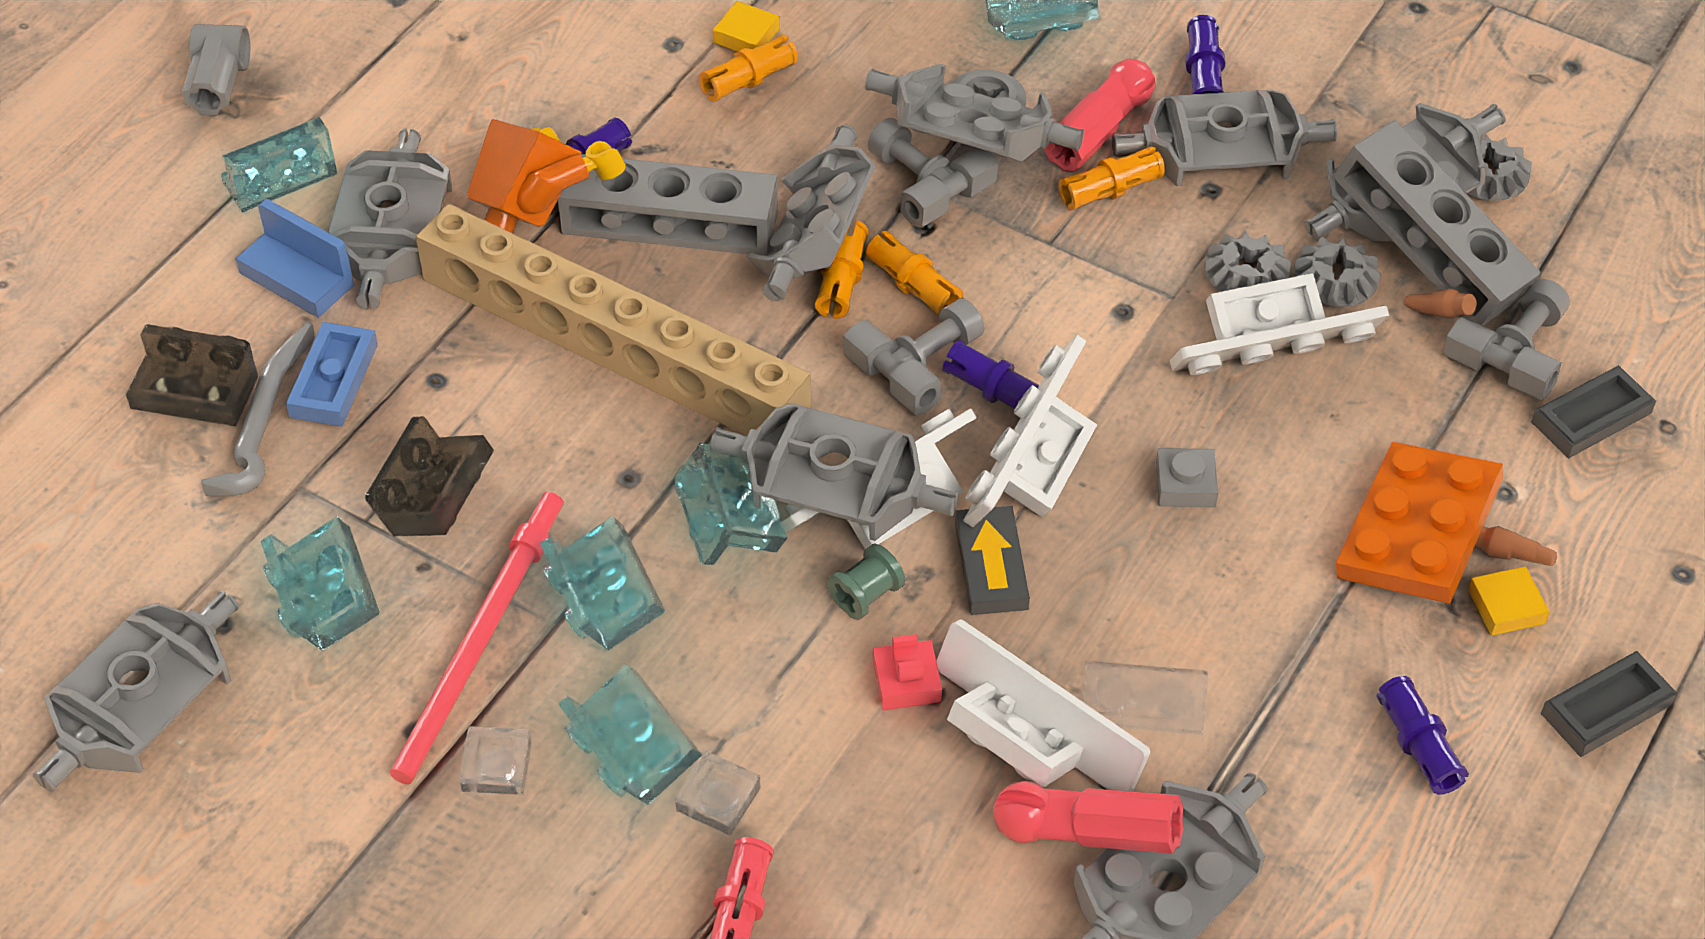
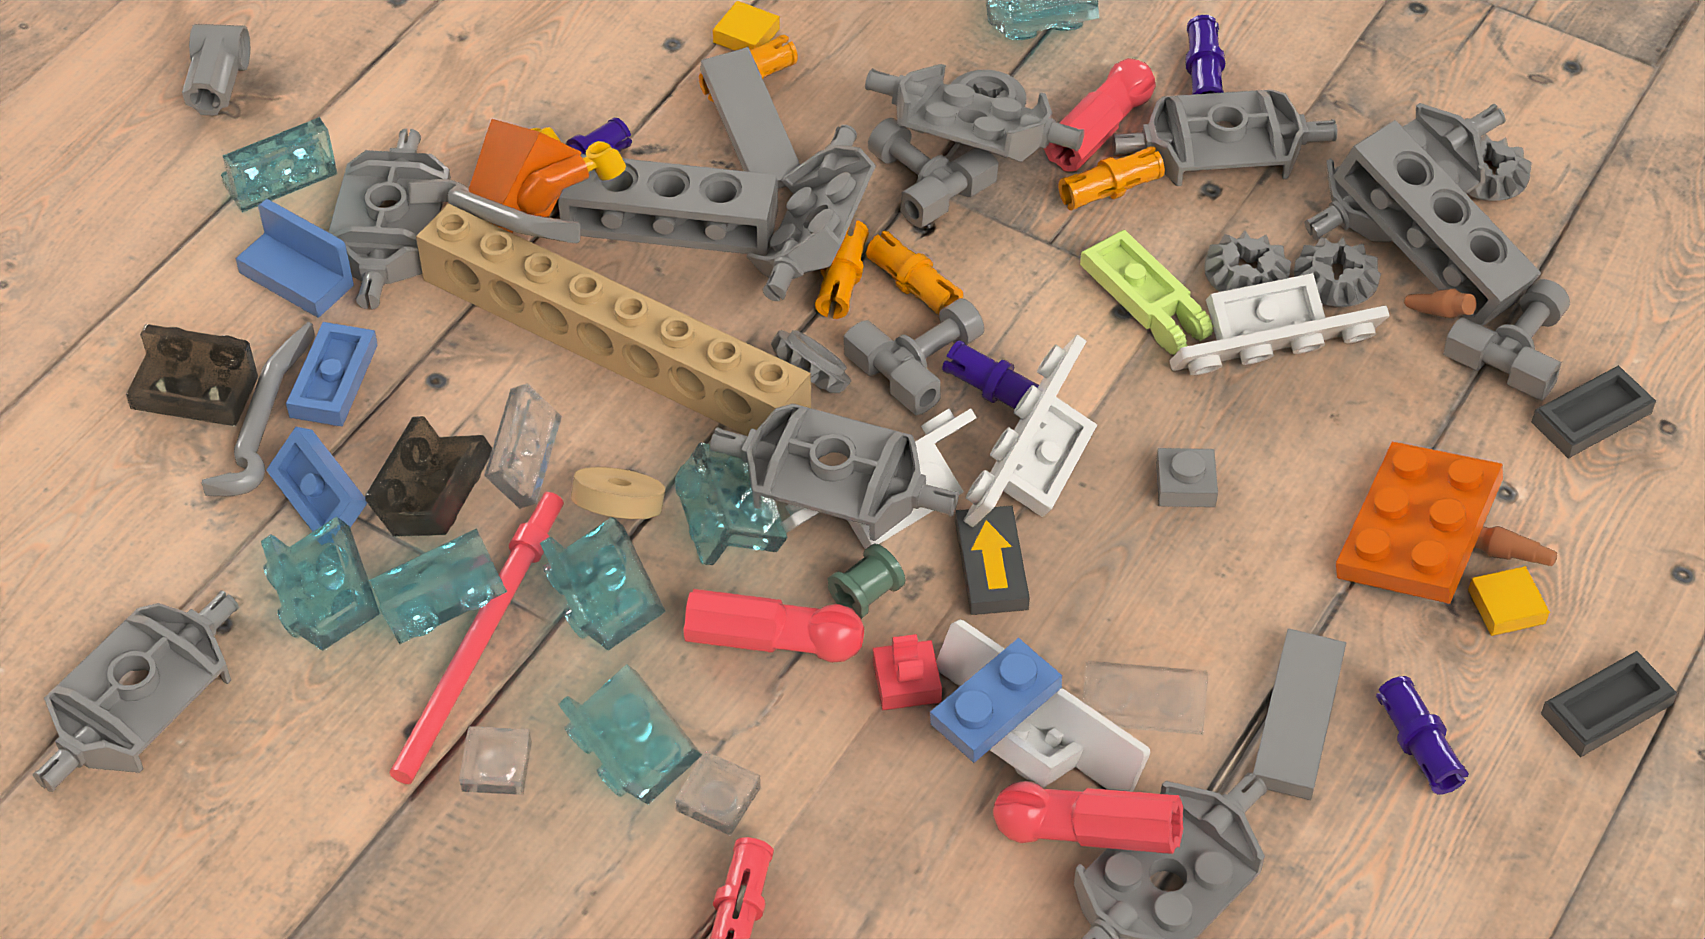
(315, 481): none -> medium blue plate
(437, 586): none -> clear light blue bracket
(512, 219): none -> light grey piece
(523, 446): none -> clear plate
(617, 493): none -> tan piece
(749, 114): none -> light grey tile
(768, 624): none -> coral piece
(806, 353): none -> light grey gear
(996, 700): none -> medium blue plate
(1146, 290): none -> yellowish green hinge
(1299, 713): none -> light grey tile

